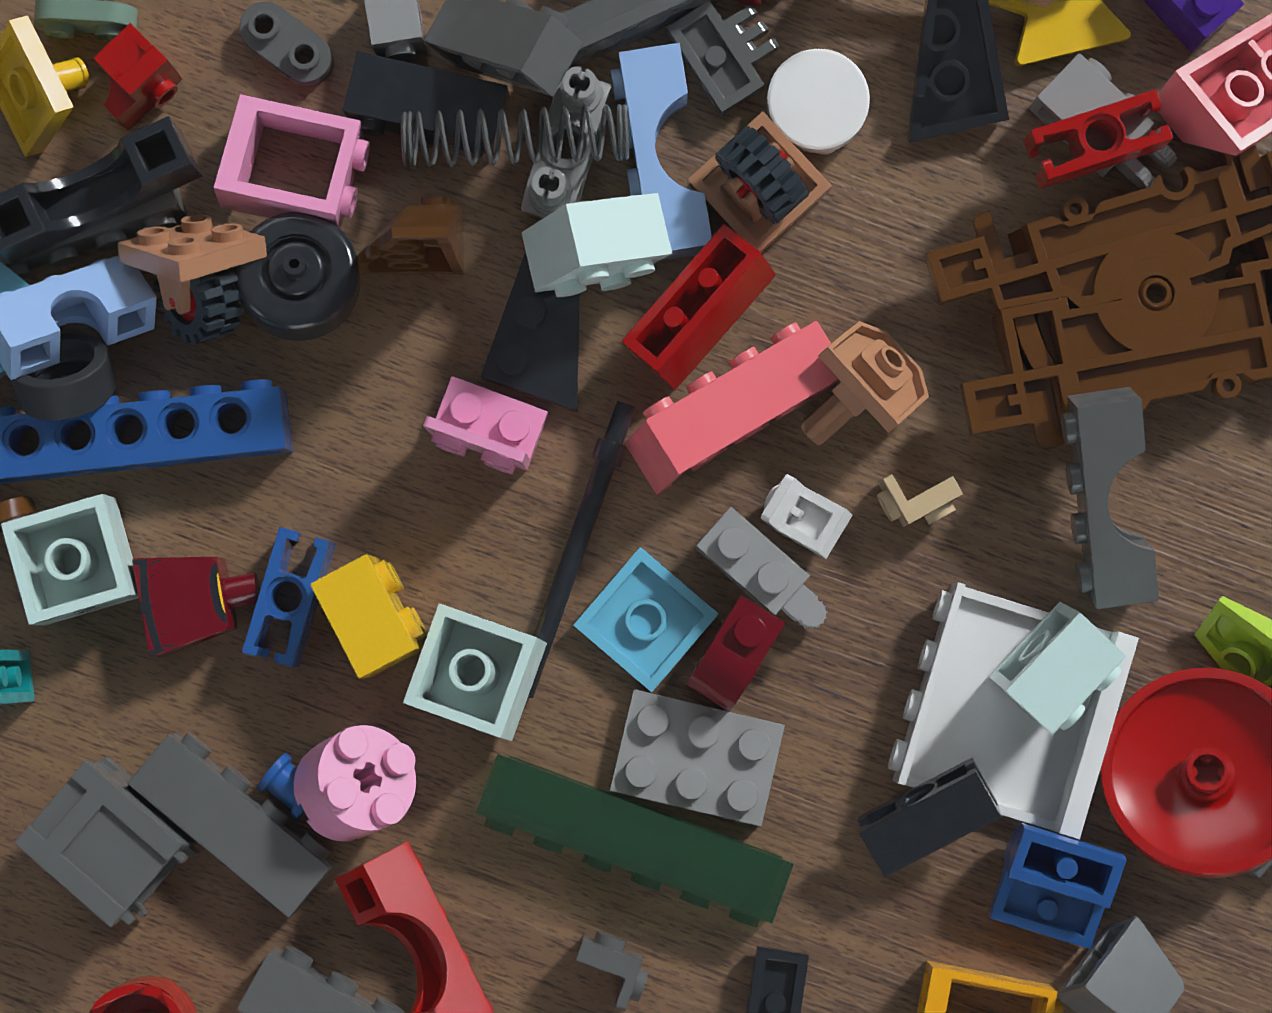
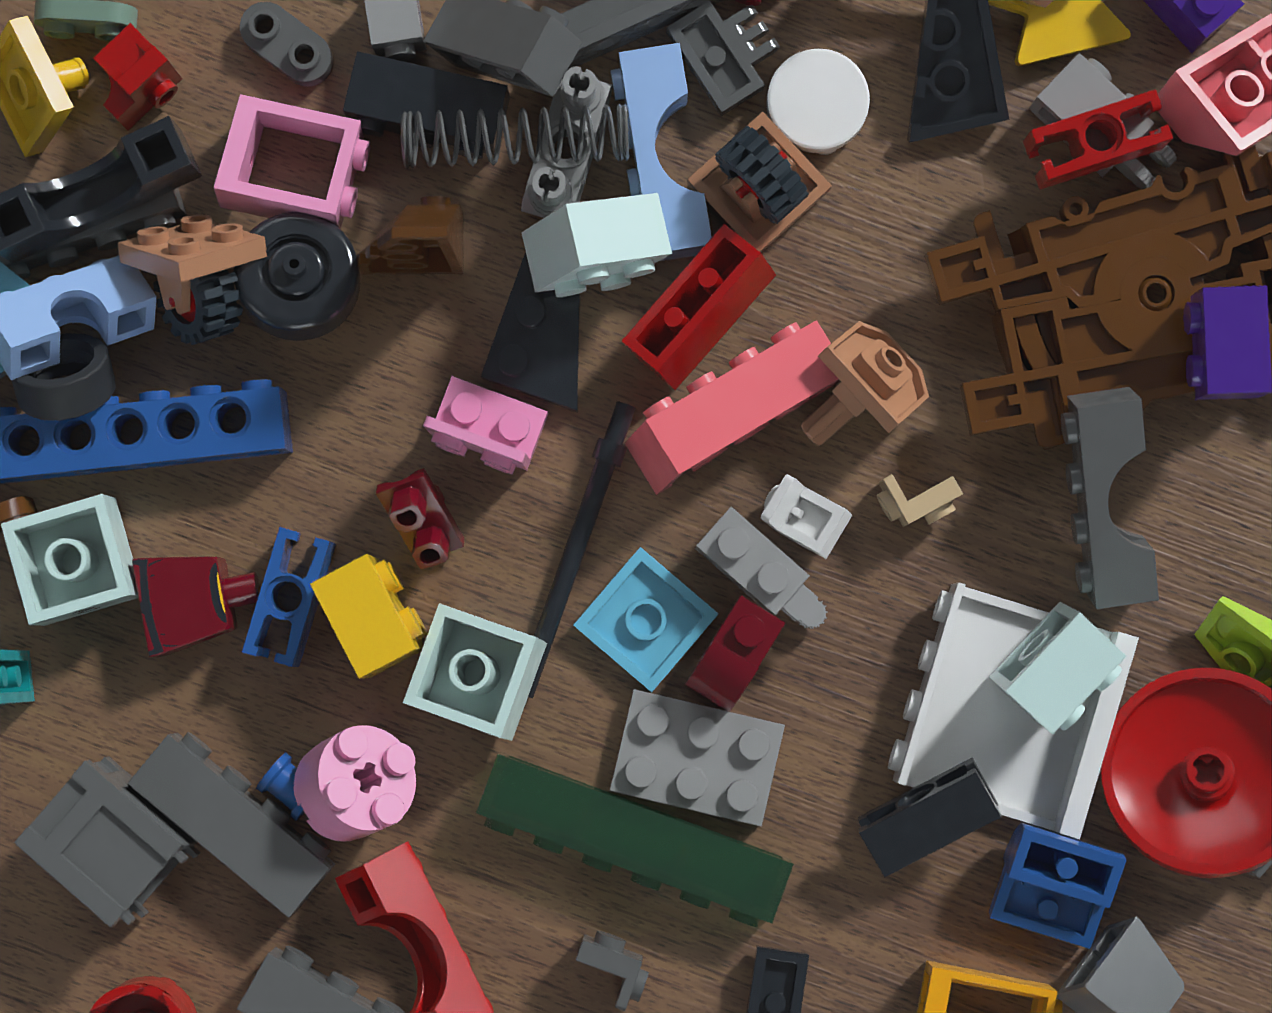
(421, 518): none -> dark red hips
(1229, 342): none -> dark purple brick

